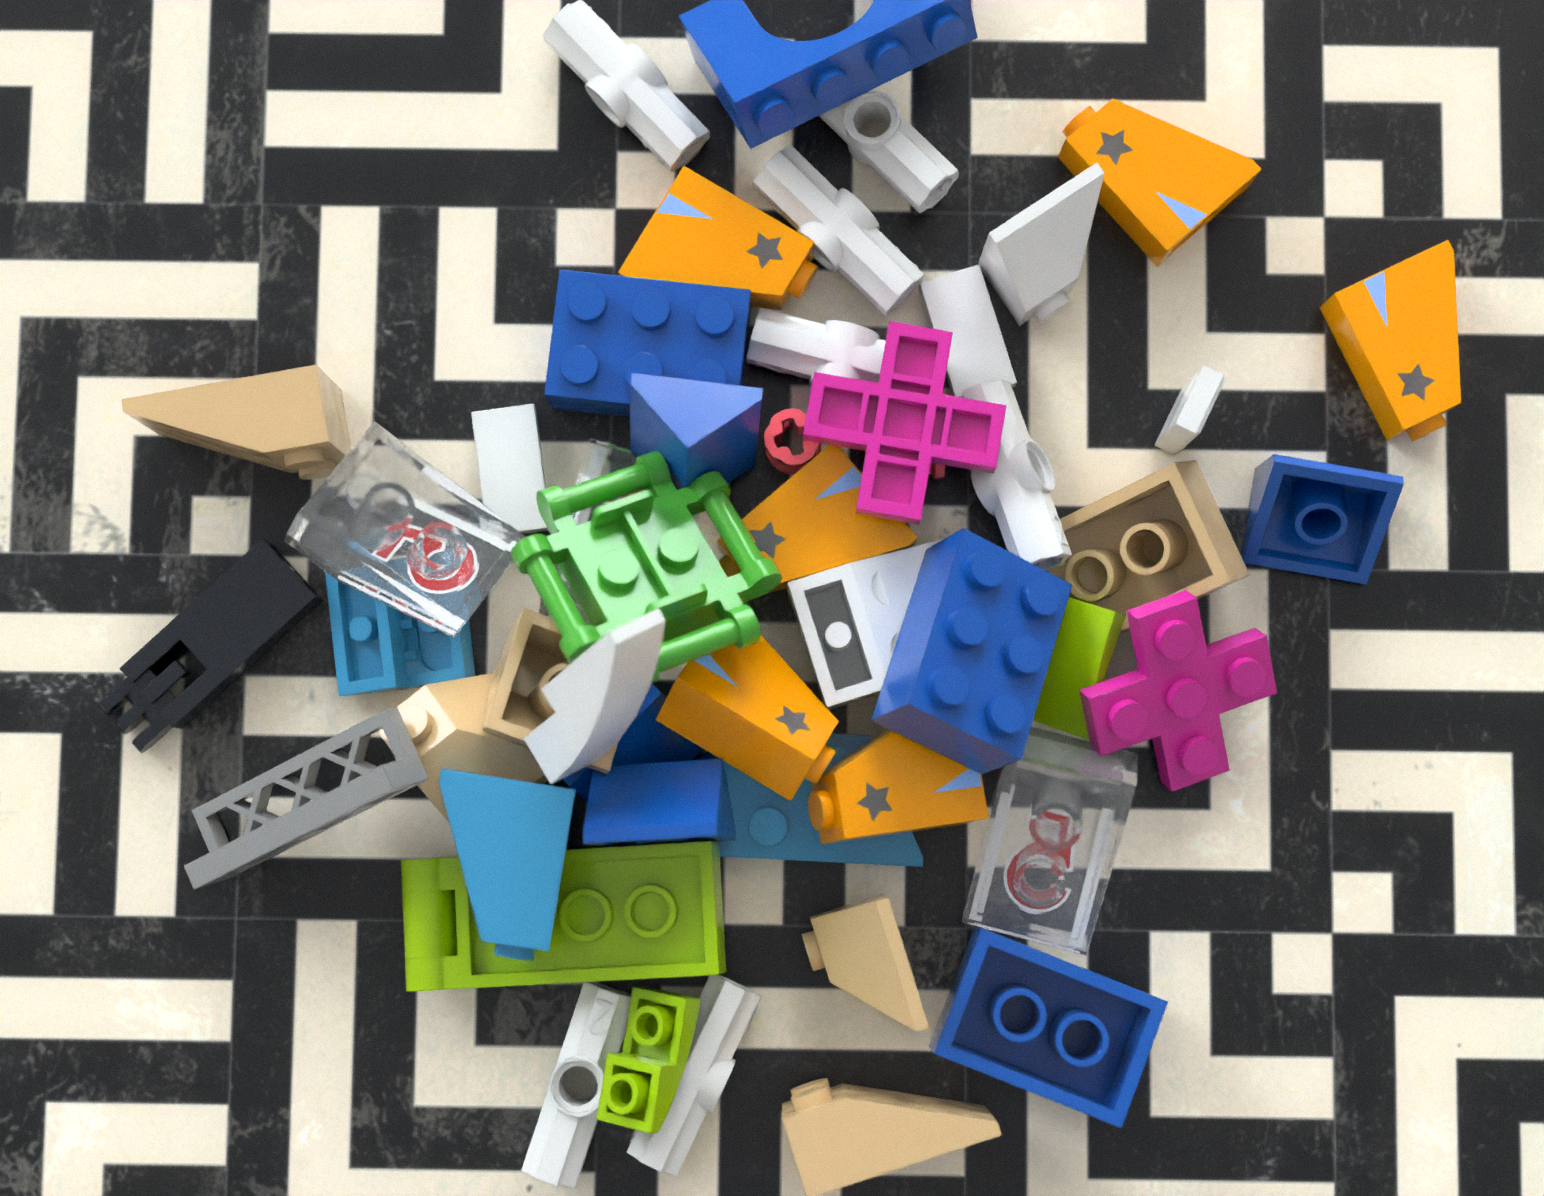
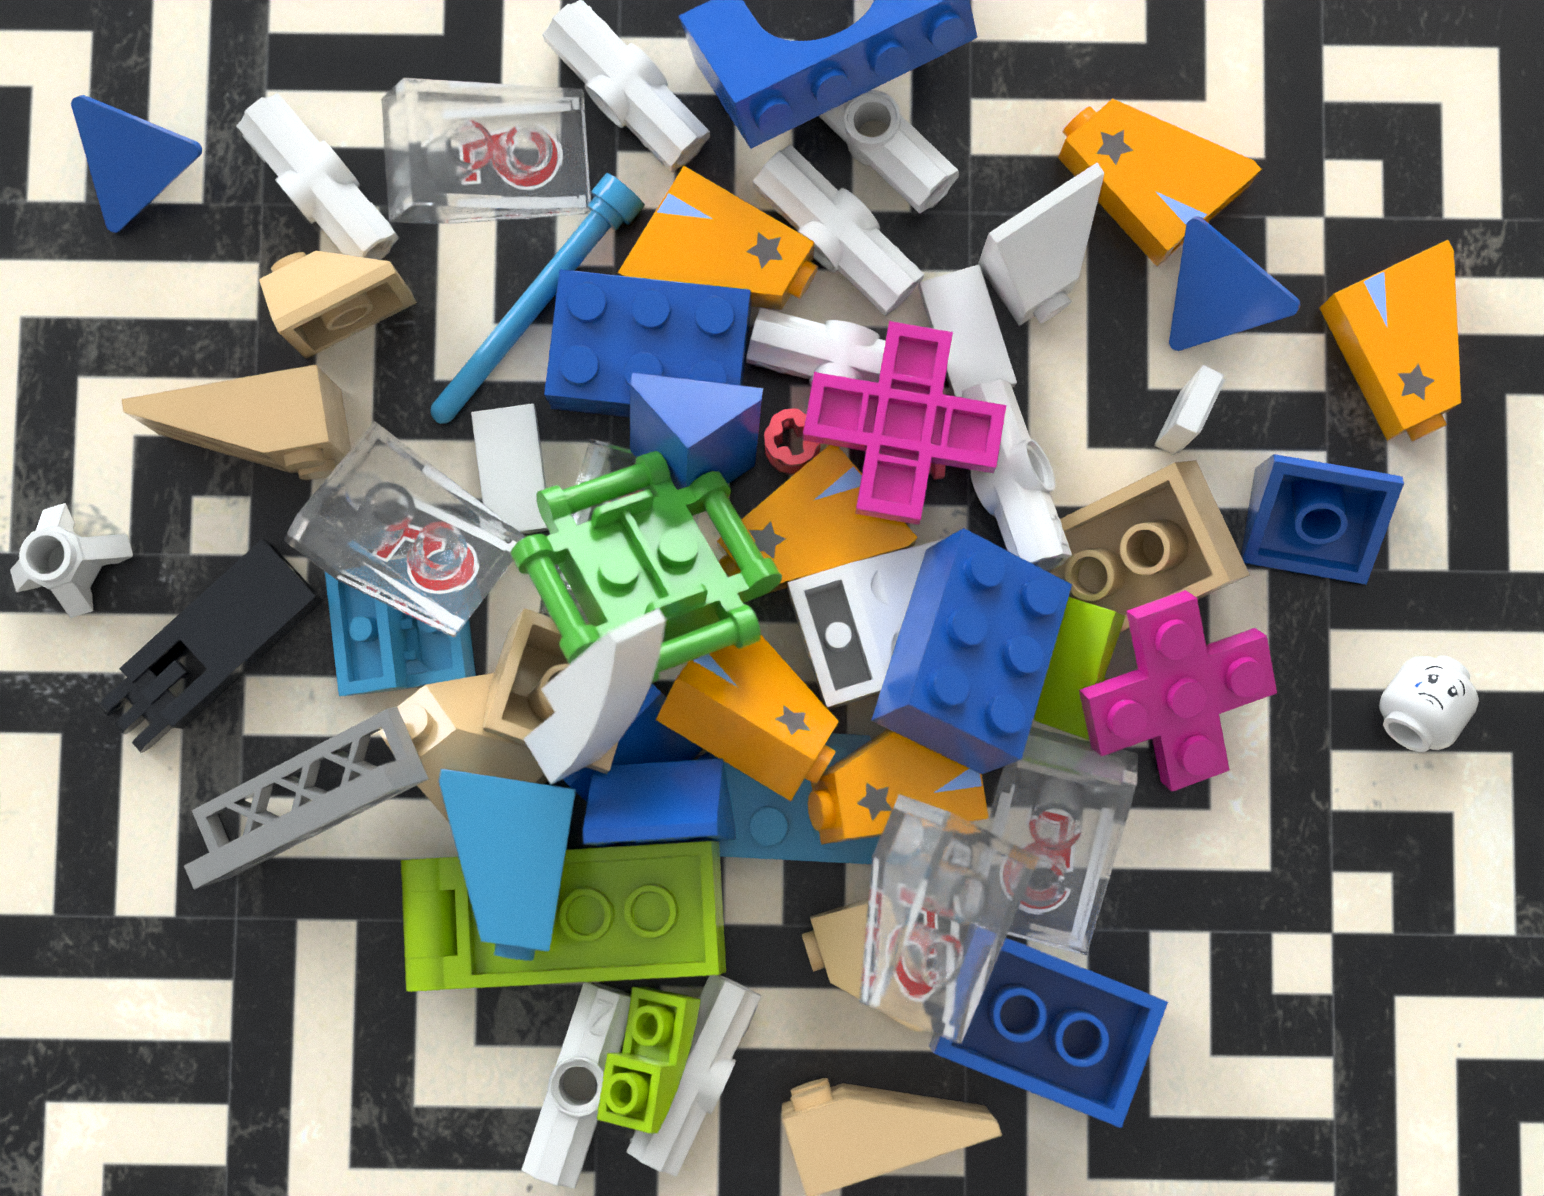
(66, 561): none -> white rock
(128, 158): none -> blue piece
(316, 179): none -> white piece
(331, 297): none -> tan slope
(484, 152): none -> clear slope
(610, 208): none -> dark azure piece
(938, 915): none -> clear slope
(1222, 290): none -> blue piece
(1428, 703): none -> white head

